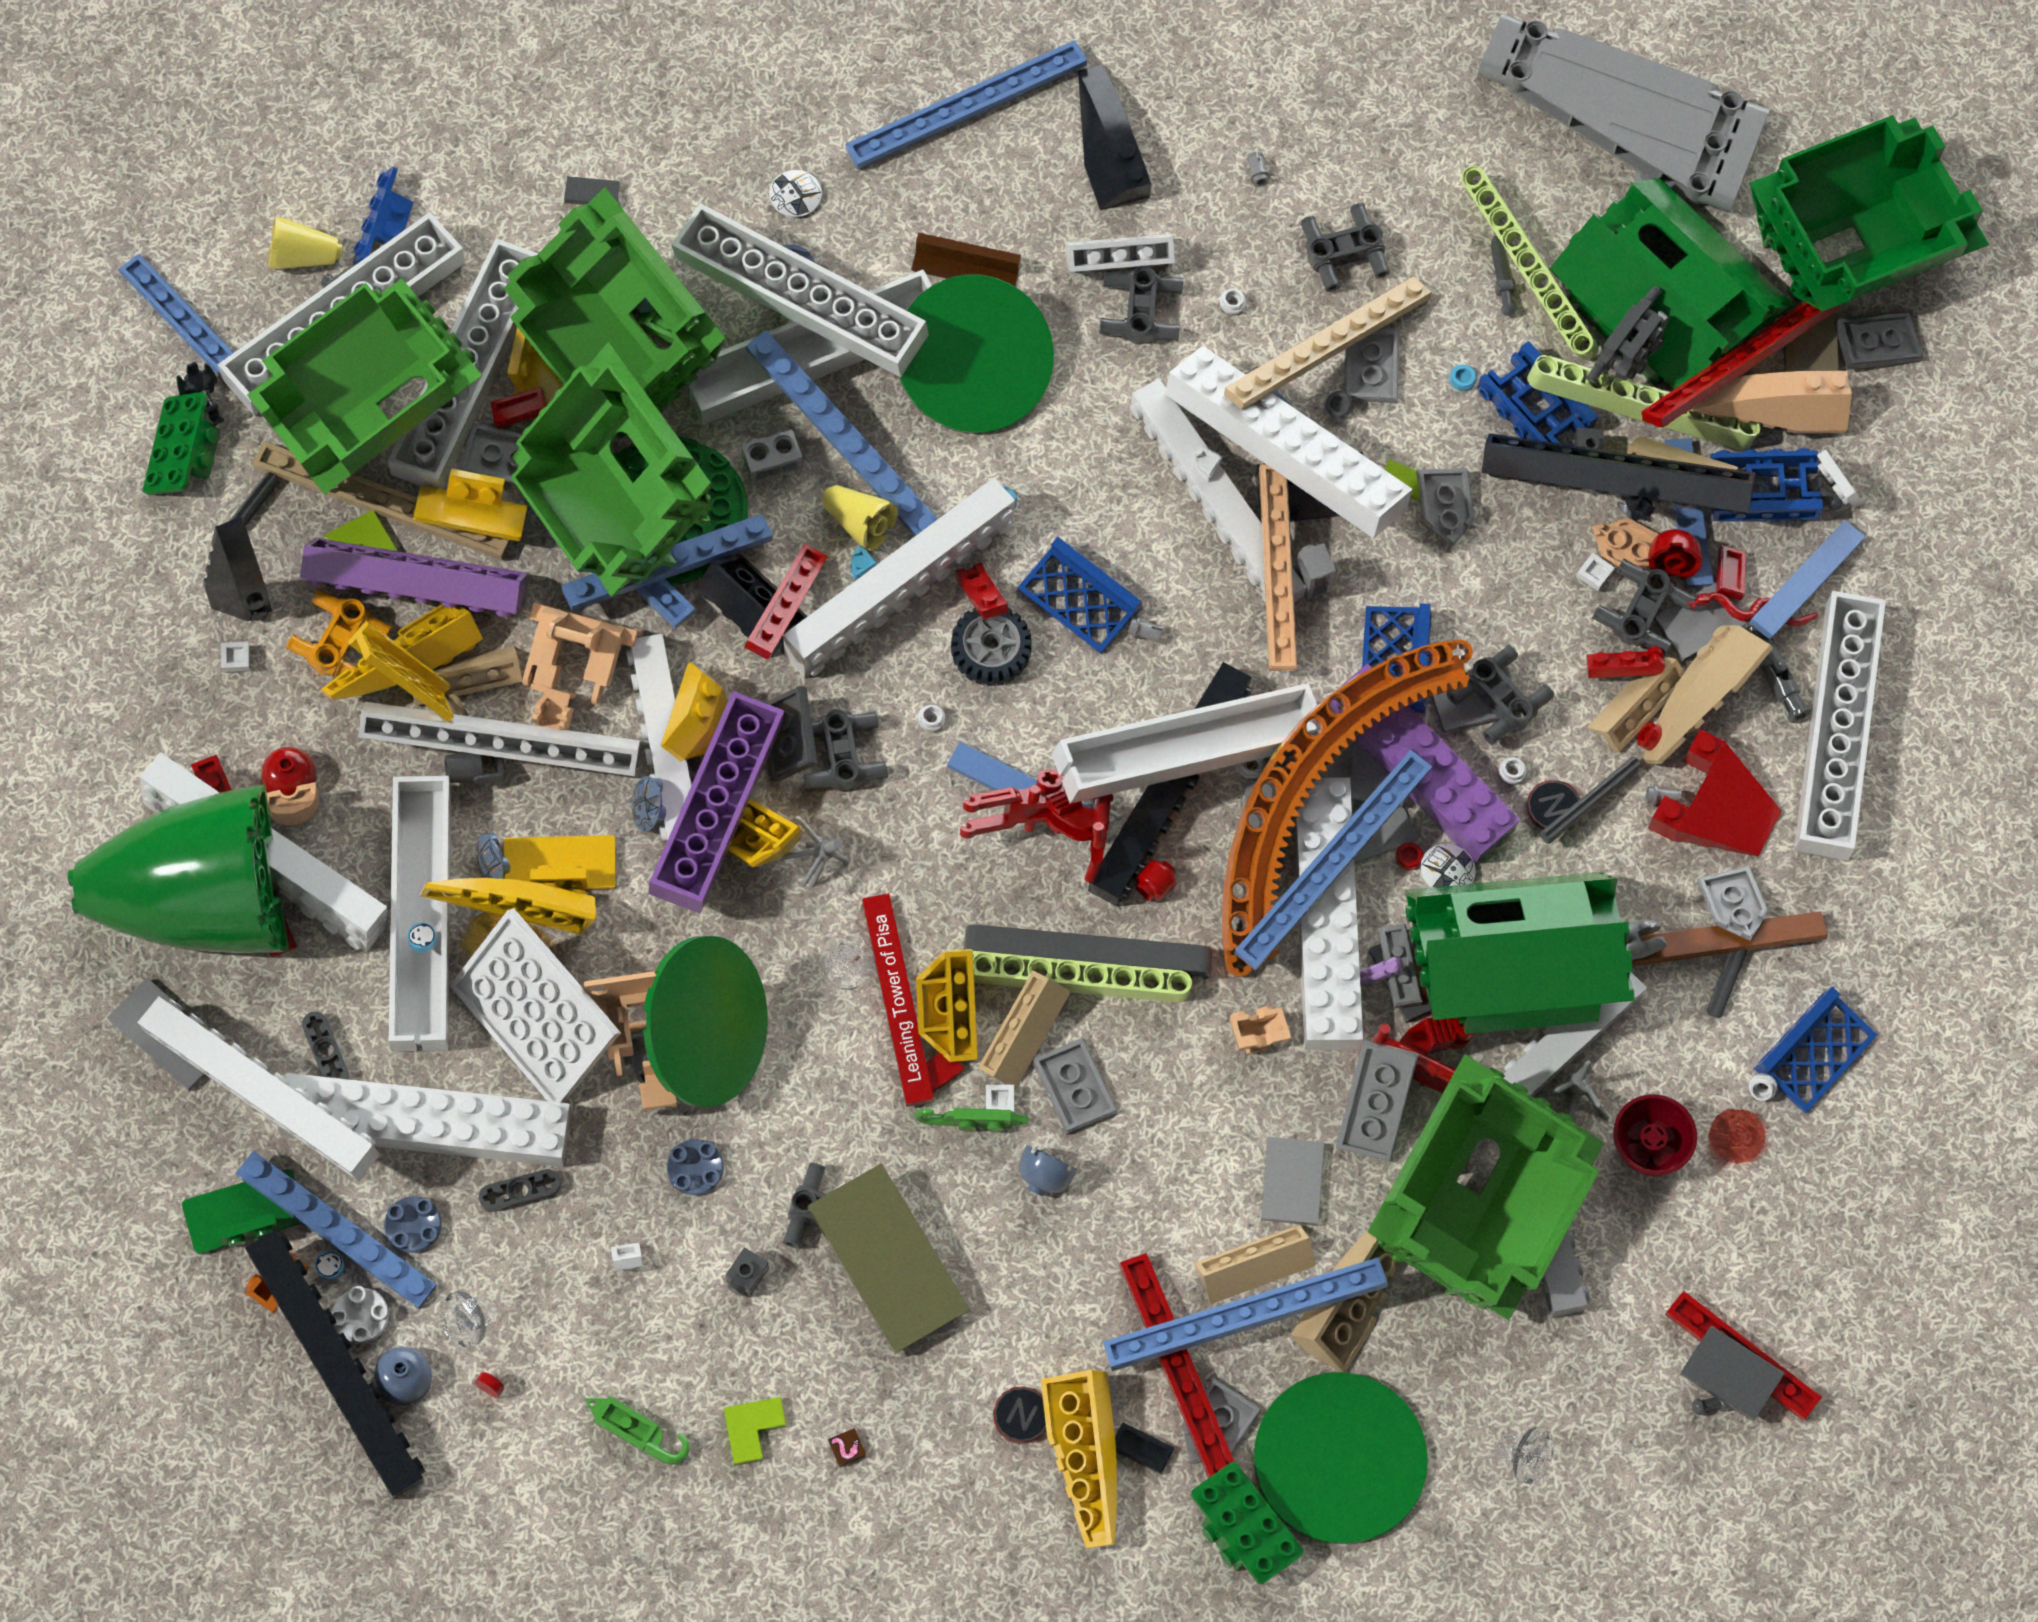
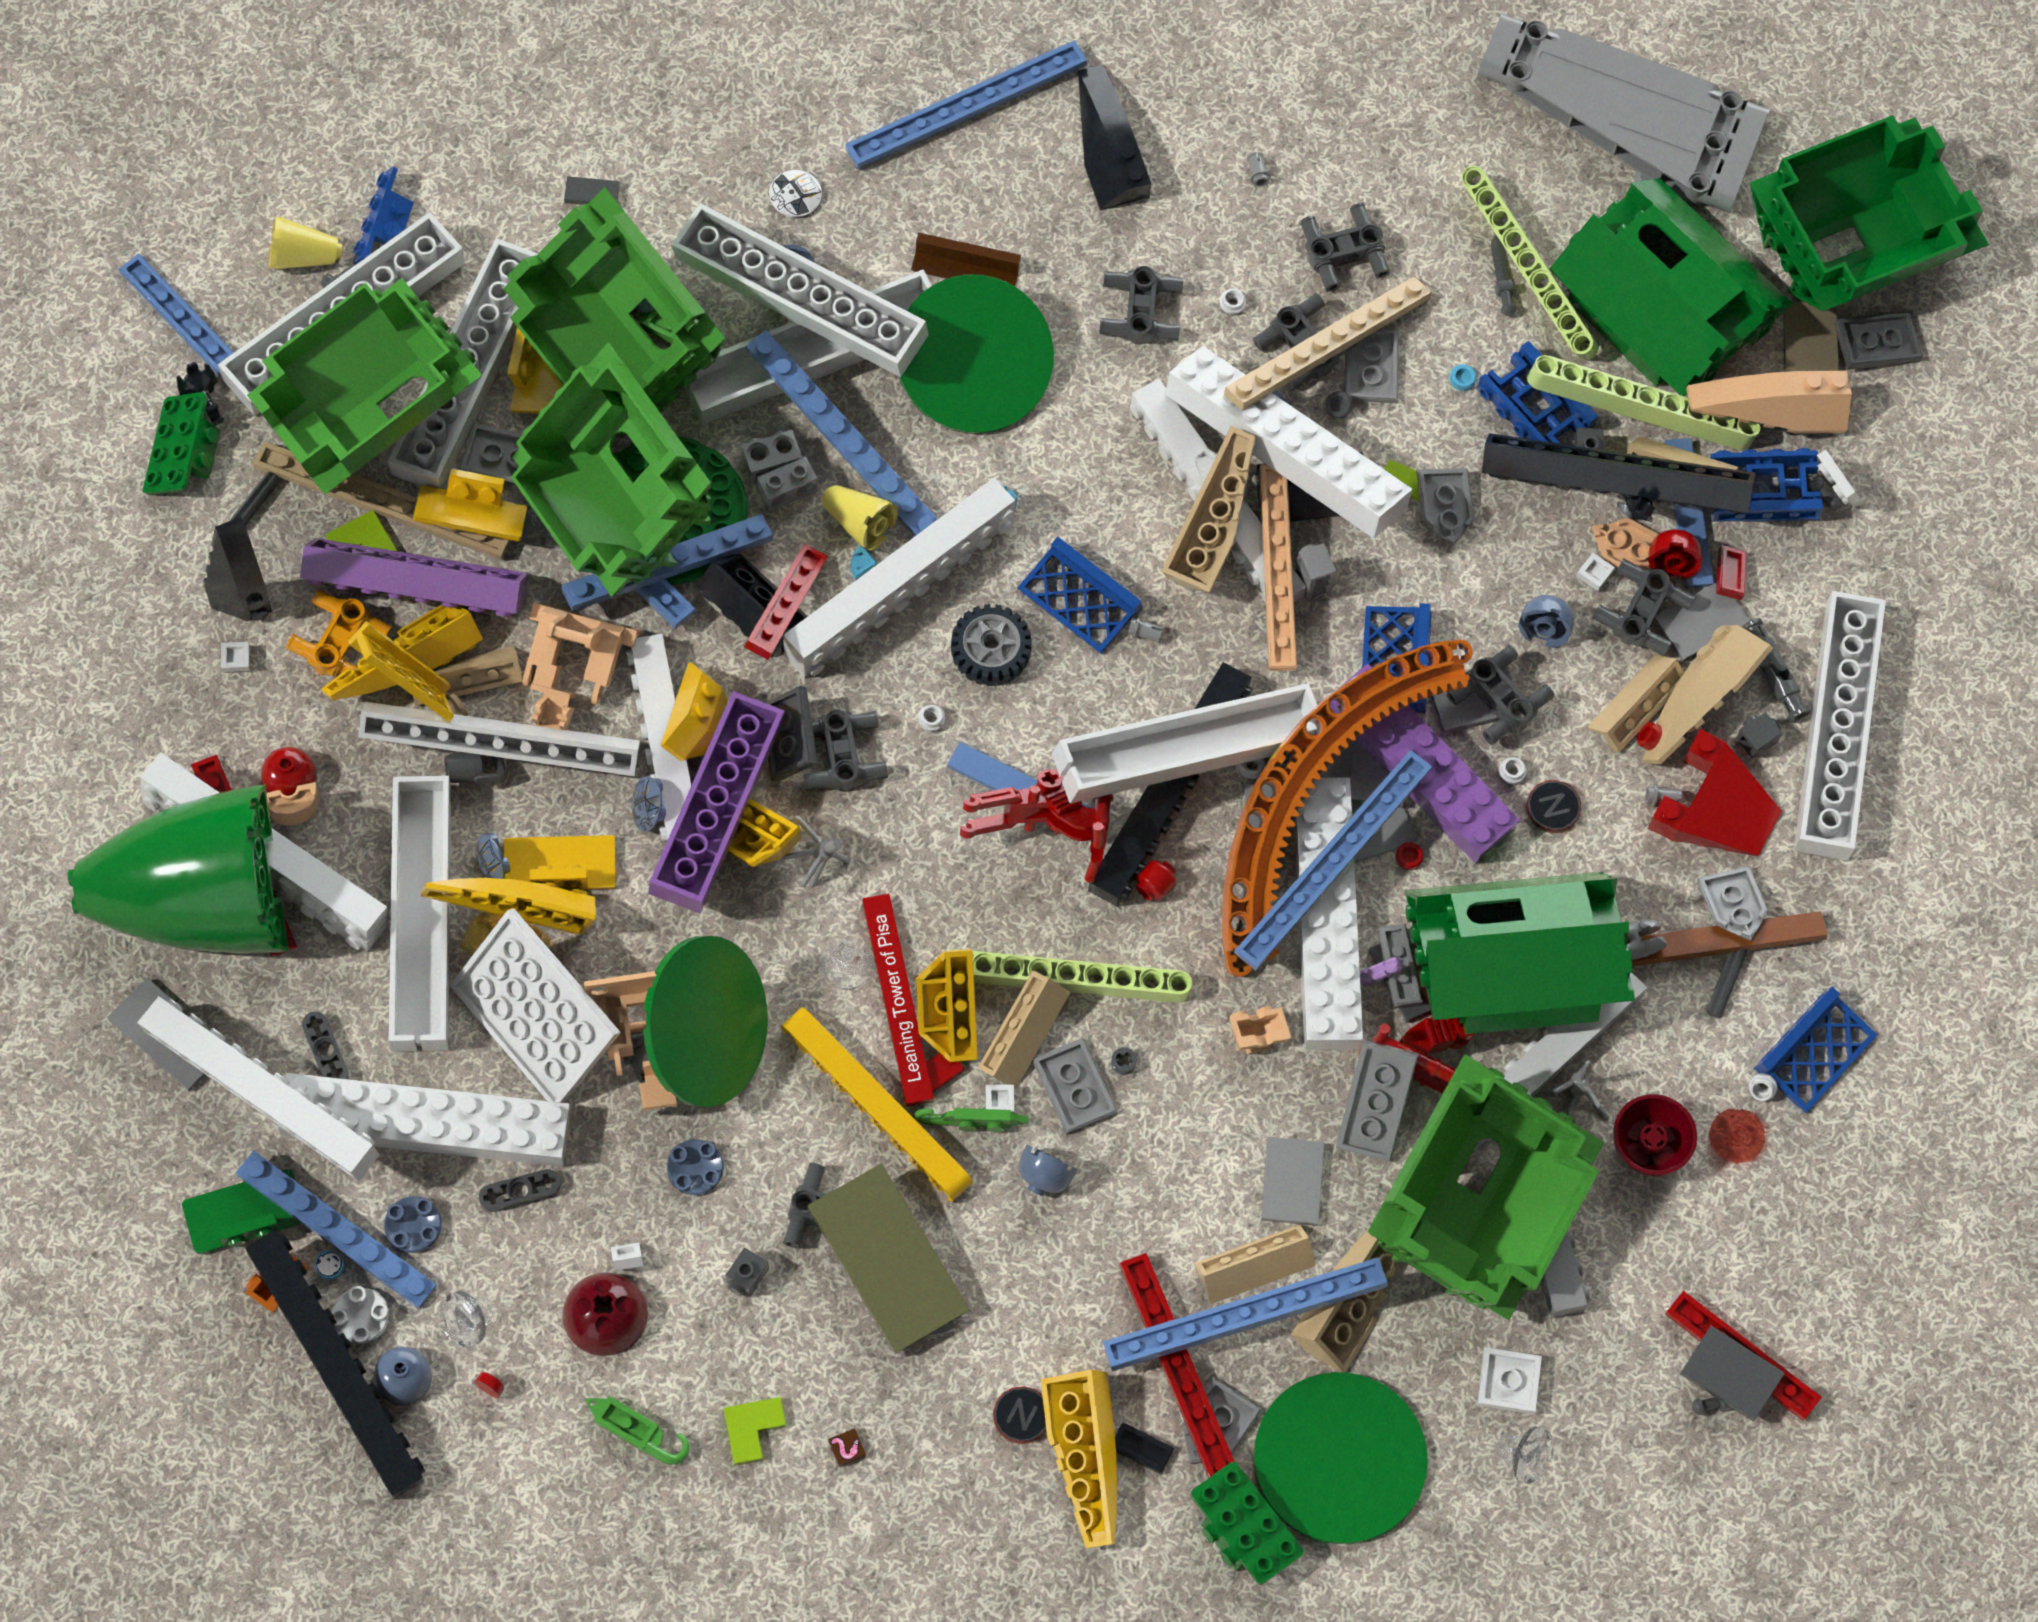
(422, 937): tile -> none
(518, 407): red tile -> none
(615, 1324): none -> dark red piece
(787, 484): none -> light grey brick
(872, 1098): none -> yellow beam
(981, 591): red plate -> none
(1120, 252): white brick -> none
(1125, 1069): none -> dark grey bush
(1190, 958): dark grey beam -> none
(1213, 517): none -> tan wedge
(1296, 334): none -> dark grey piece
(1447, 866): white dish -> none
(1509, 1380): none -> white plate
(1549, 618): none -> sand blue cylinder
(1590, 800): dark grey axle -> none
(1625, 663): red plate -> none
(1632, 355): dark grey piece -> none
(1705, 599): red animal -> none
(1734, 364): red plate -> none
(1759, 734): none -> dark grey brick
(1807, 579): medium blue tile -> none

